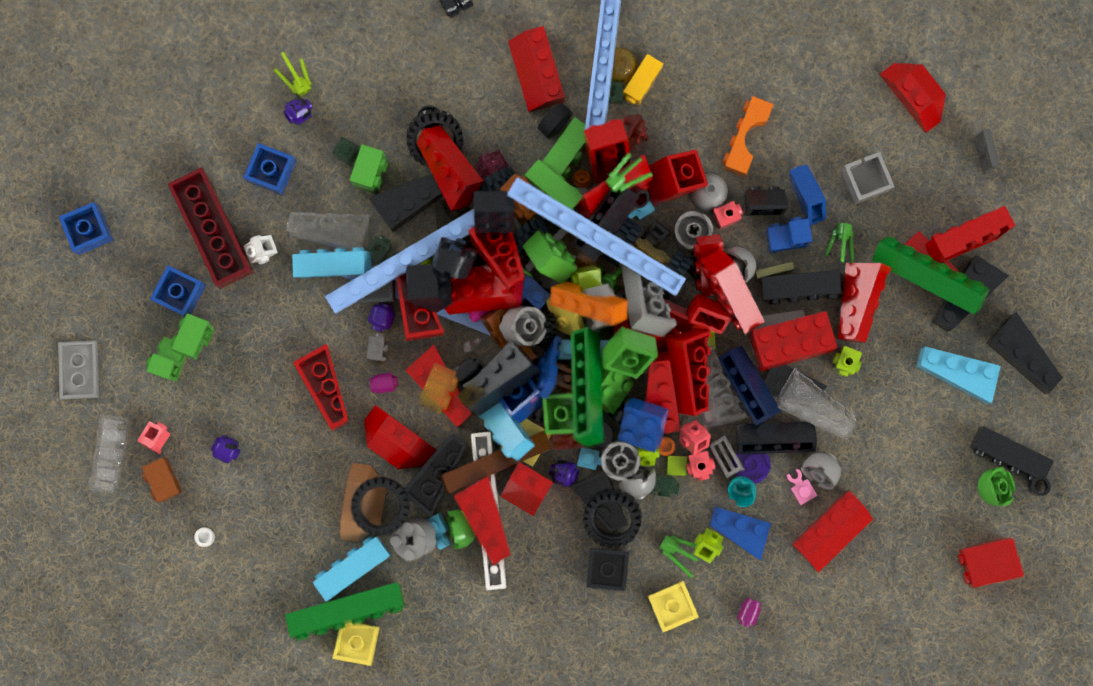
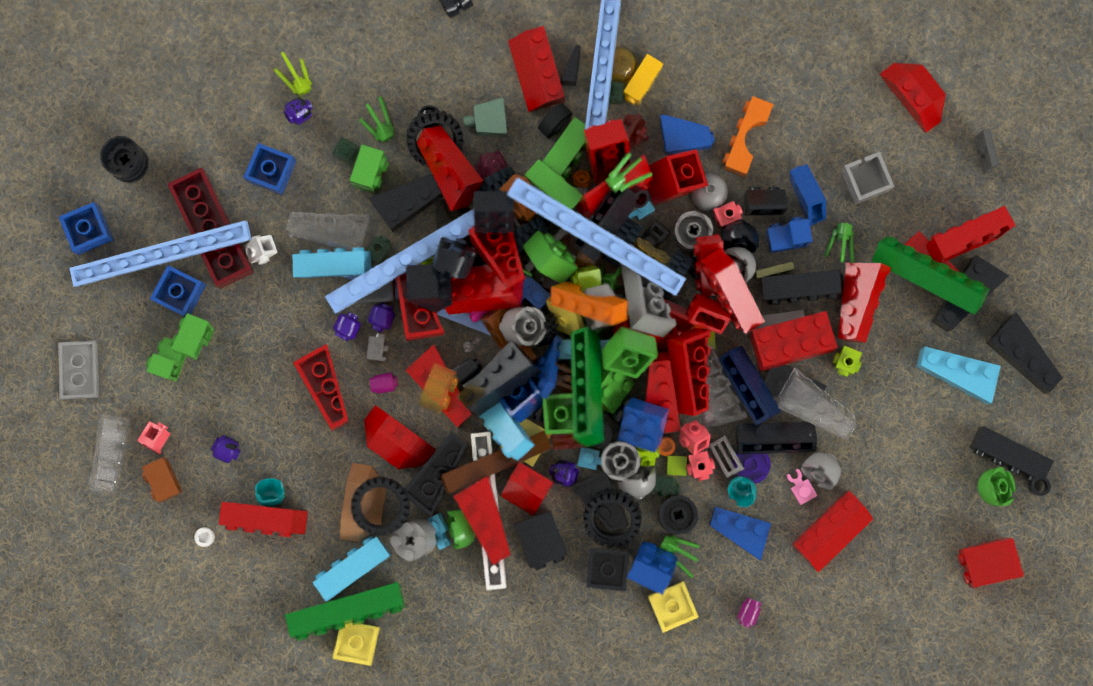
(123, 149): none -> black wheel
(160, 253): none -> light blue plate
(262, 518): none -> red wedge
(269, 492): none -> teal hair
(347, 326): none -> dark purple head
(384, 131): none -> bright green plant
(488, 119): none -> sand green torso
(541, 540): none -> black brick
(571, 71): none -> black slope
(652, 567): none -> blue brick
(684, 135): none -> blue slope
(687, 509): none -> black brick
(708, 545): lime brick -> none
(740, 235): none -> black cylinder

